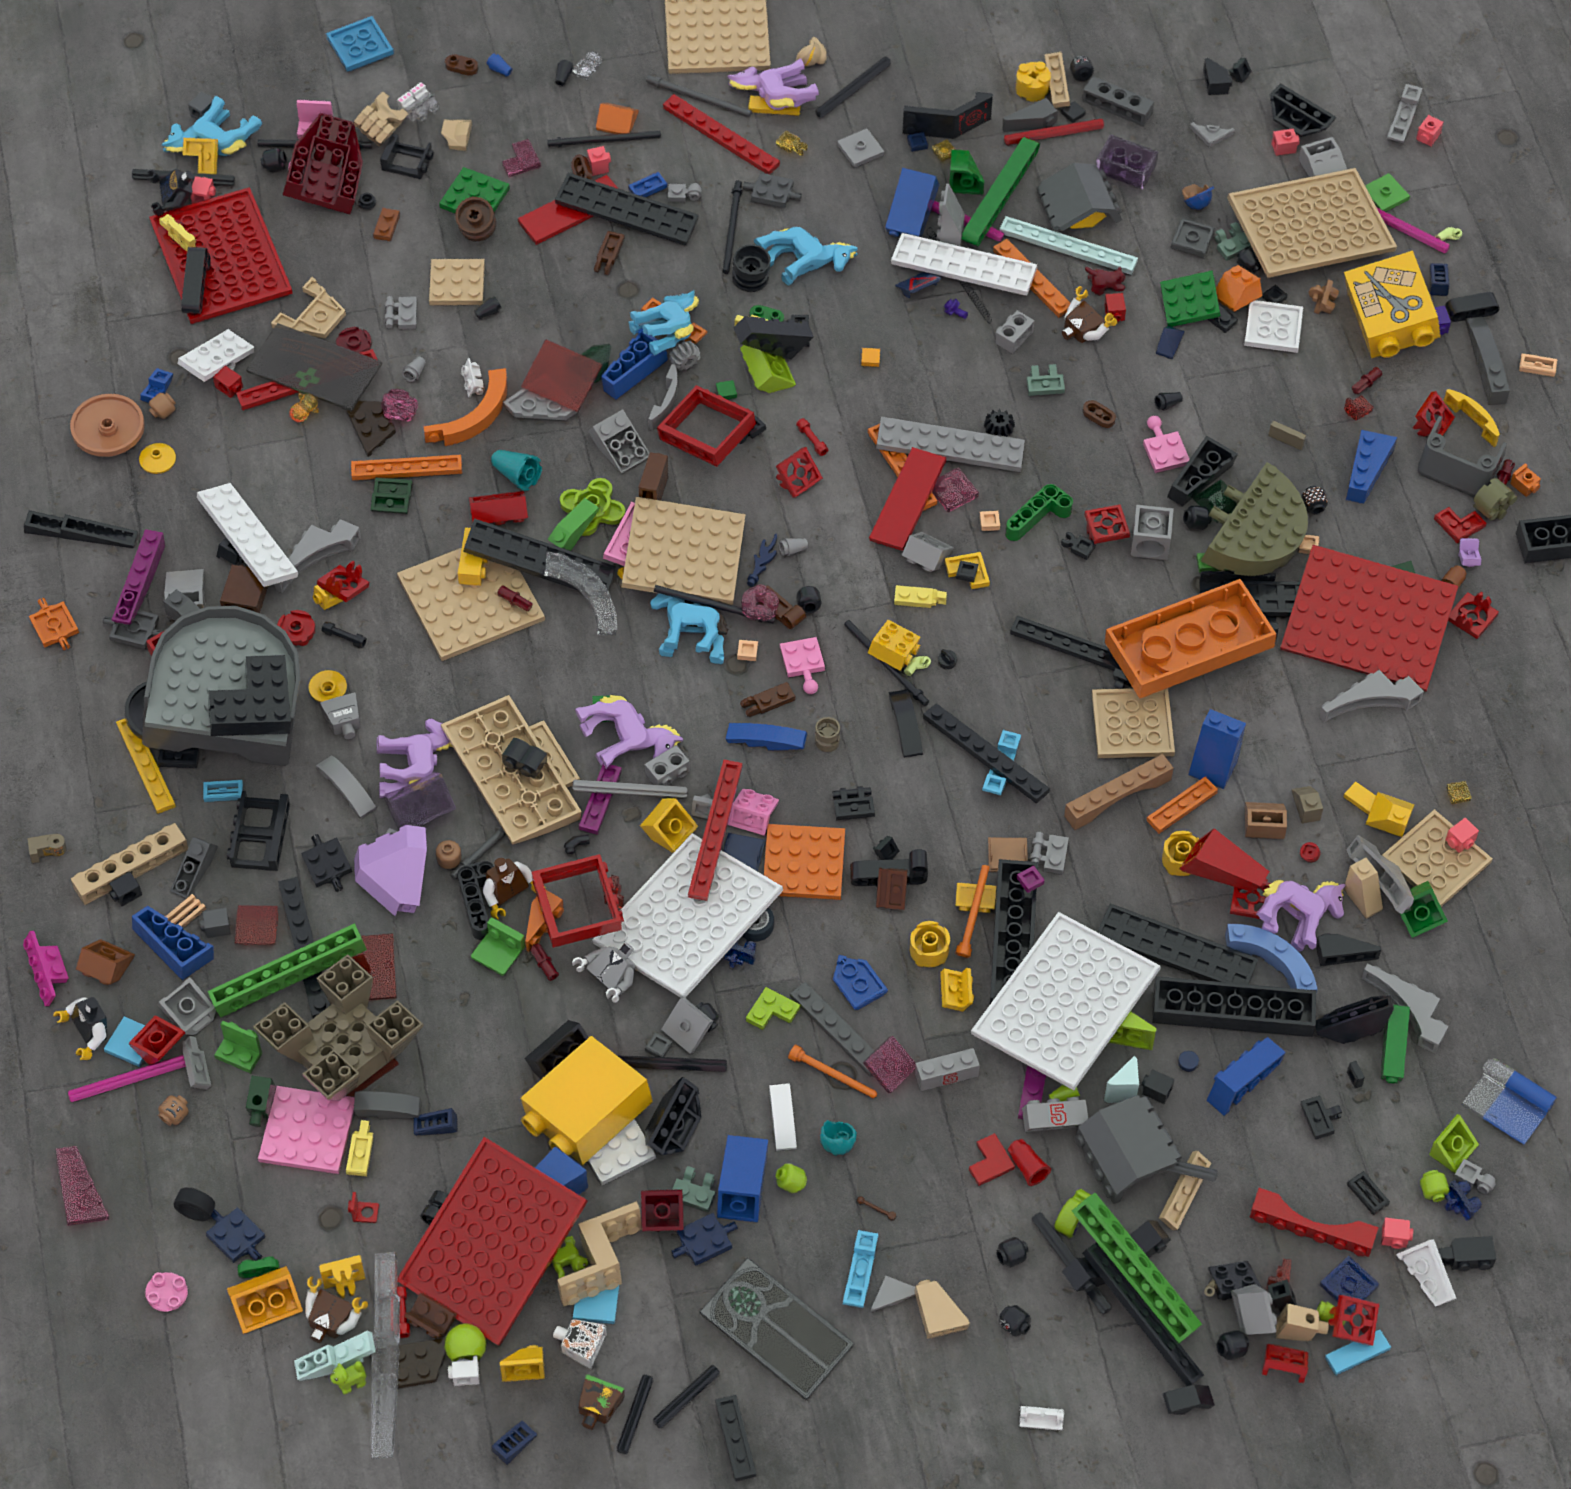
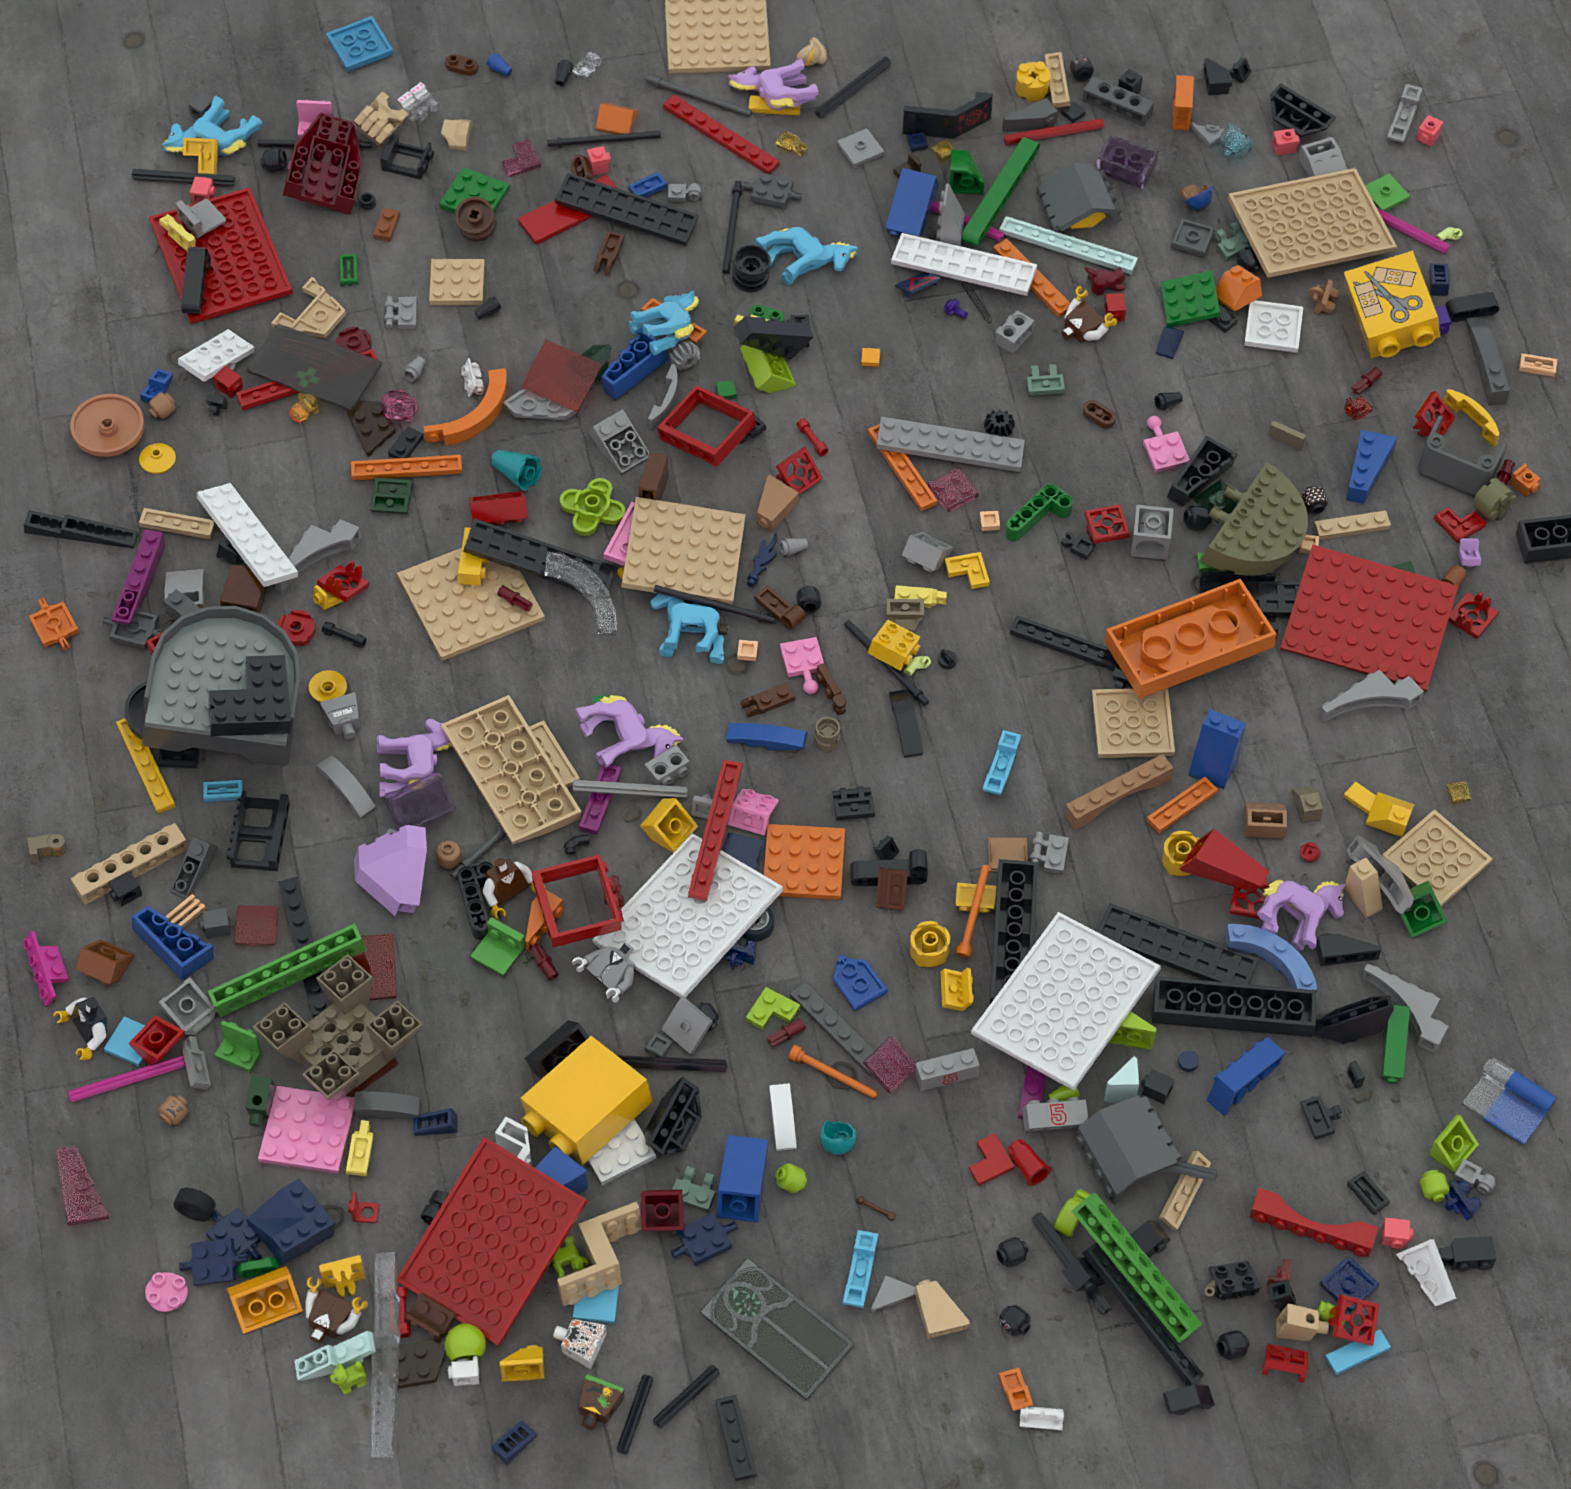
(174, 189): black torso -> none
(177, 523): none -> tan plate
(200, 217): none -> light grey bracket
(213, 1262): none -> dark blue plate
(215, 403): none -> black tile
(292, 1222): none -> dark blue slope
(326, 862): black plate -> none
(349, 280): none -> green tile
(406, 443): none -> black plate
(514, 1139): none -> white piece
(524, 757): black brick -> none
(573, 525): bright green slope -> none
(762, 594): clear pink plate -> none
(775, 503): none -> medium nougat slope
(786, 1032): none -> dark red axle
(831, 688): none -> reddish brown hinge
(905, 612): none -> dark tan slope
(907, 498): red tile -> none
(913, 164): none -> dark brown bracket
(967, 571): black tile -> none
(986, 753): black plate -> none
(1015, 1389): none -> orange slope
(1030, 879): magenta tile -> none
(1131, 81): none -> black brick
(1182, 102): none -> orange window
(1234, 142): none -> clear light blue cylinder
(1254, 1310): light grey slope -> none
(1275, 295): black tile -> none
(1352, 525): none -> tan plate
(1462, 835): coral brick -> none

